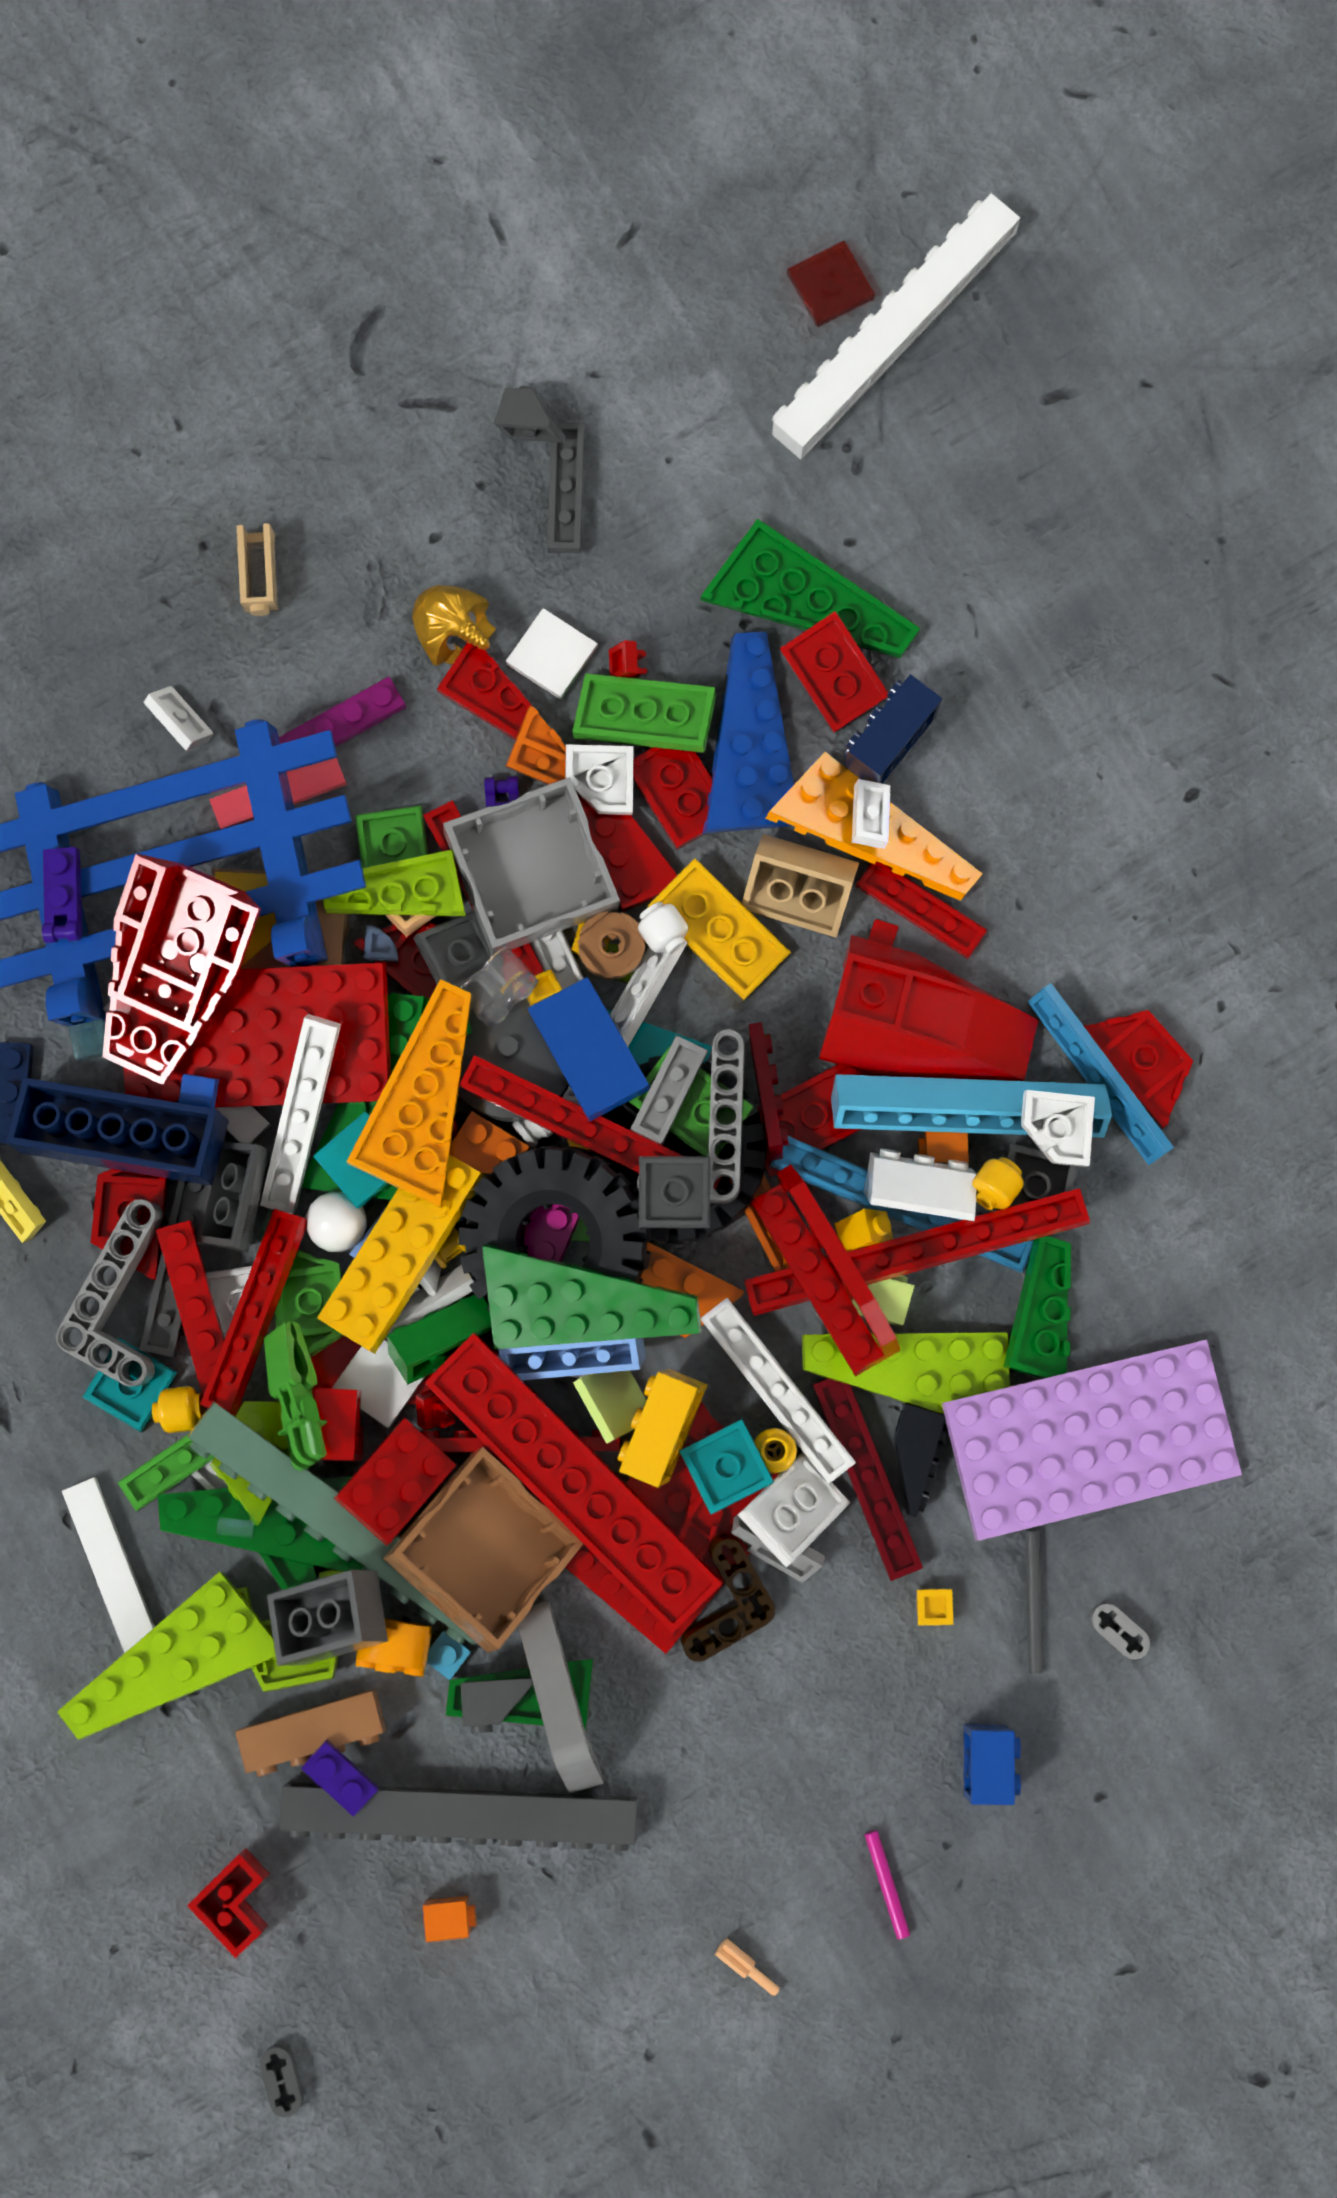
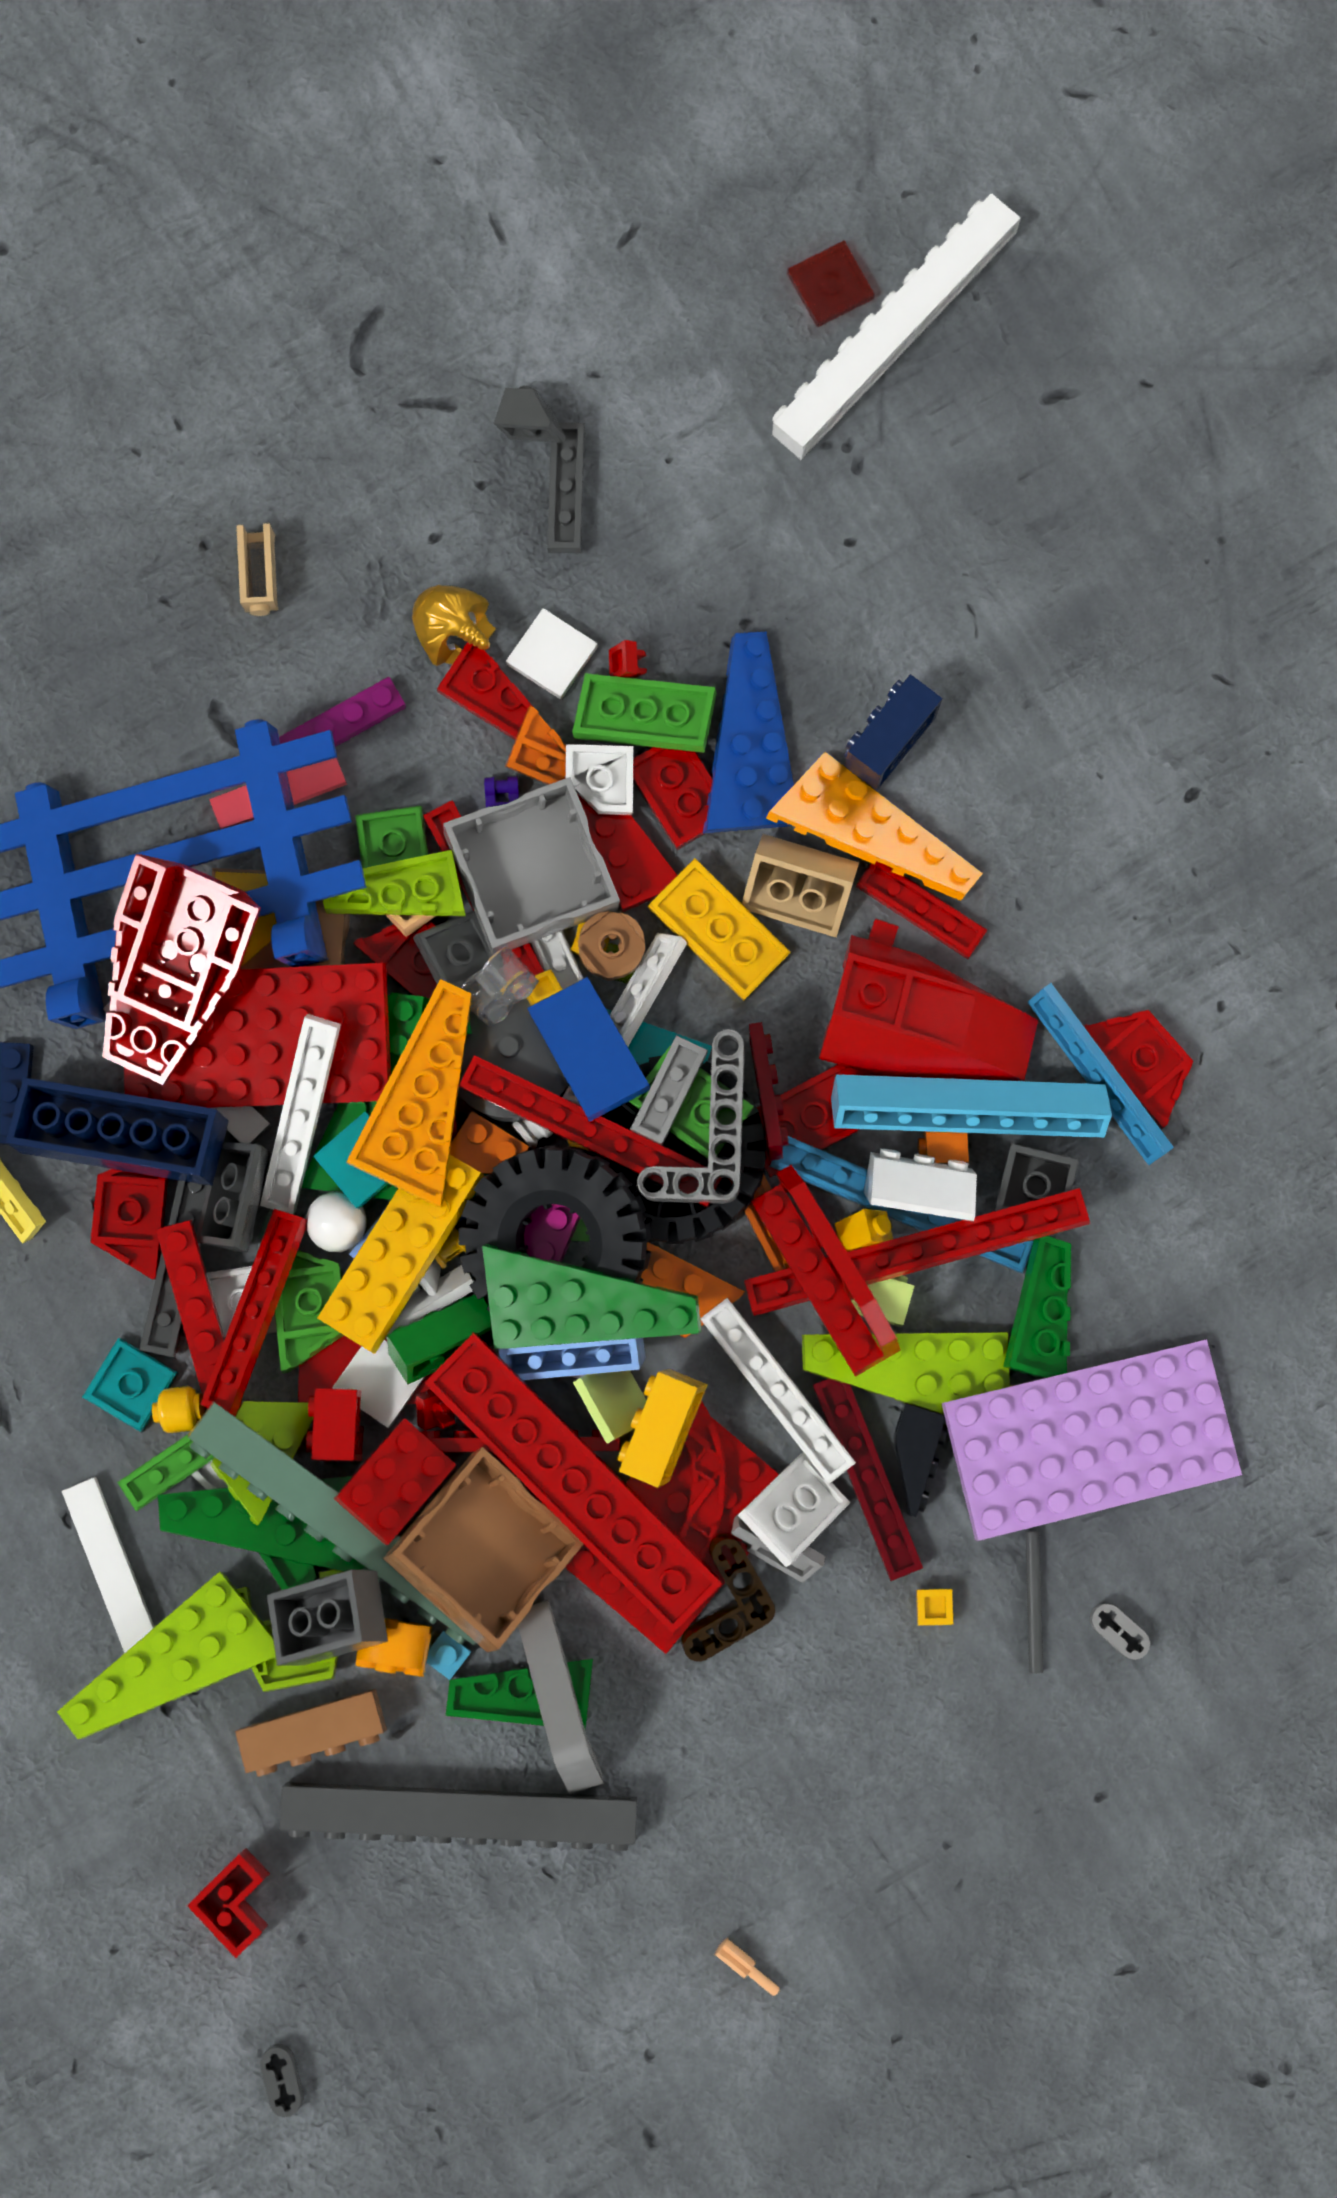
(62, 894): dark purple plate -> none
(87, 1039): clear light blue plate -> none
(94, 1286): light grey beam -> none
(178, 718): white plate -> none
(198, 1090): blue tile -> none
(235, 1528): clear light blue tile -> none
(292, 1380): bright green arm -> none
(339, 1778): dark purple plate -> none
(379, 946): sand blue tile -> none
(448, 1918): orange brick -> none
(491, 1701): dark grey slope -> none
(663, 927): white head -> none
(674, 1192): dark grey tile -> none
(726, 1466): teal plate -> none
(787, 1449): yellow head -> none
(791, 587): green wing -> none
(834, 672): red plate -> none
(871, 814): white plate -> none
(887, 1884): dark pink bar -> none
(990, 1764): blue brick -> none
(998, 1183): yellow head -> none
(1059, 1125): white plate -> none

